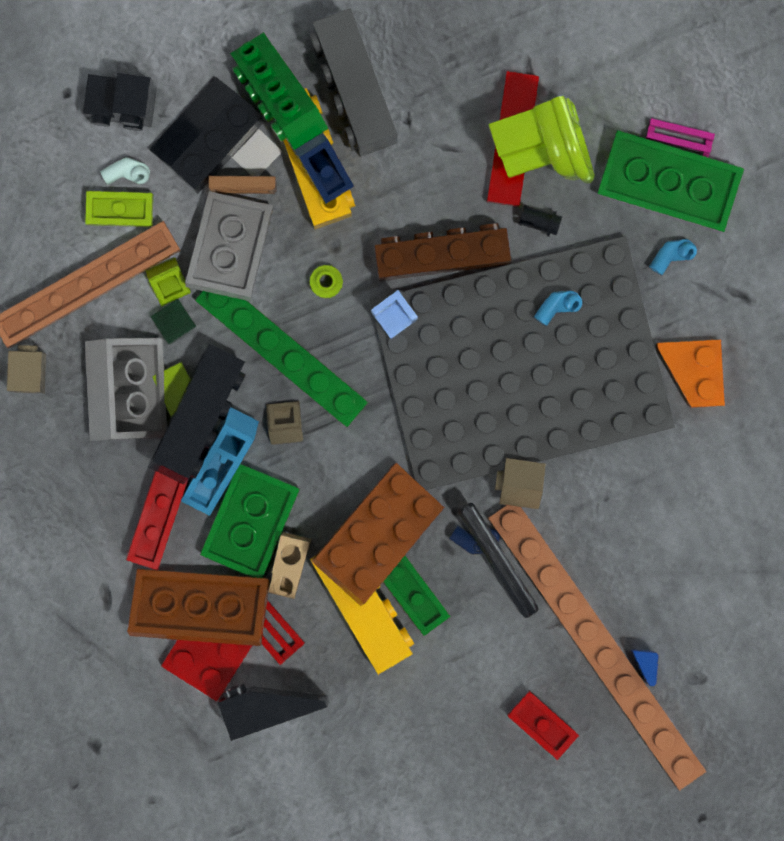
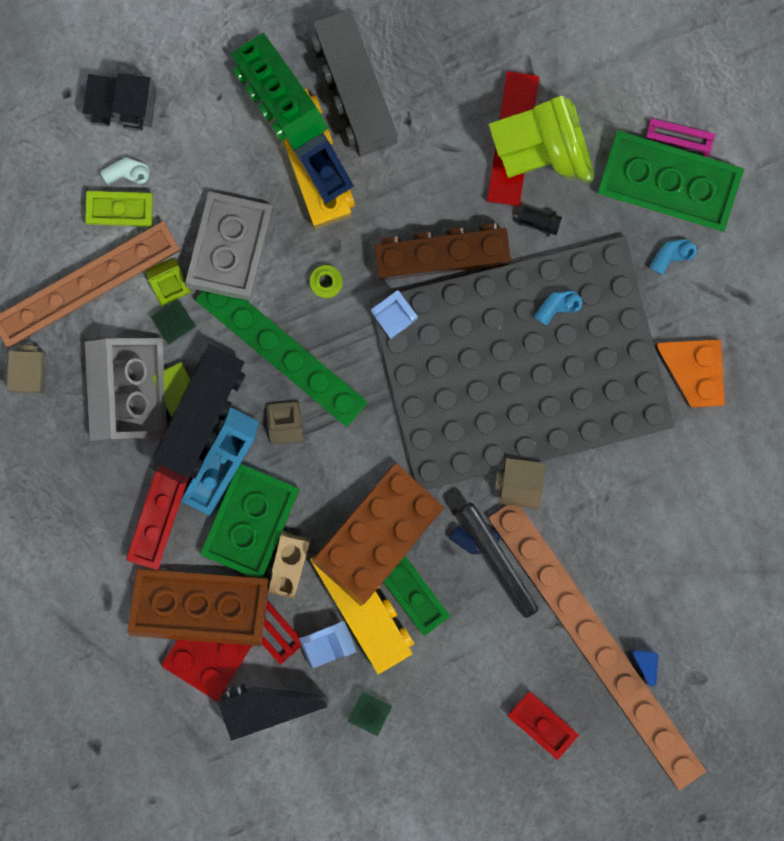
(207, 134): black slope -> none
(243, 184): medium nougat tile -> none
(257, 154): white sticker -> none
(327, 644): none -> light blue panel
(369, 713): none -> clear green plate

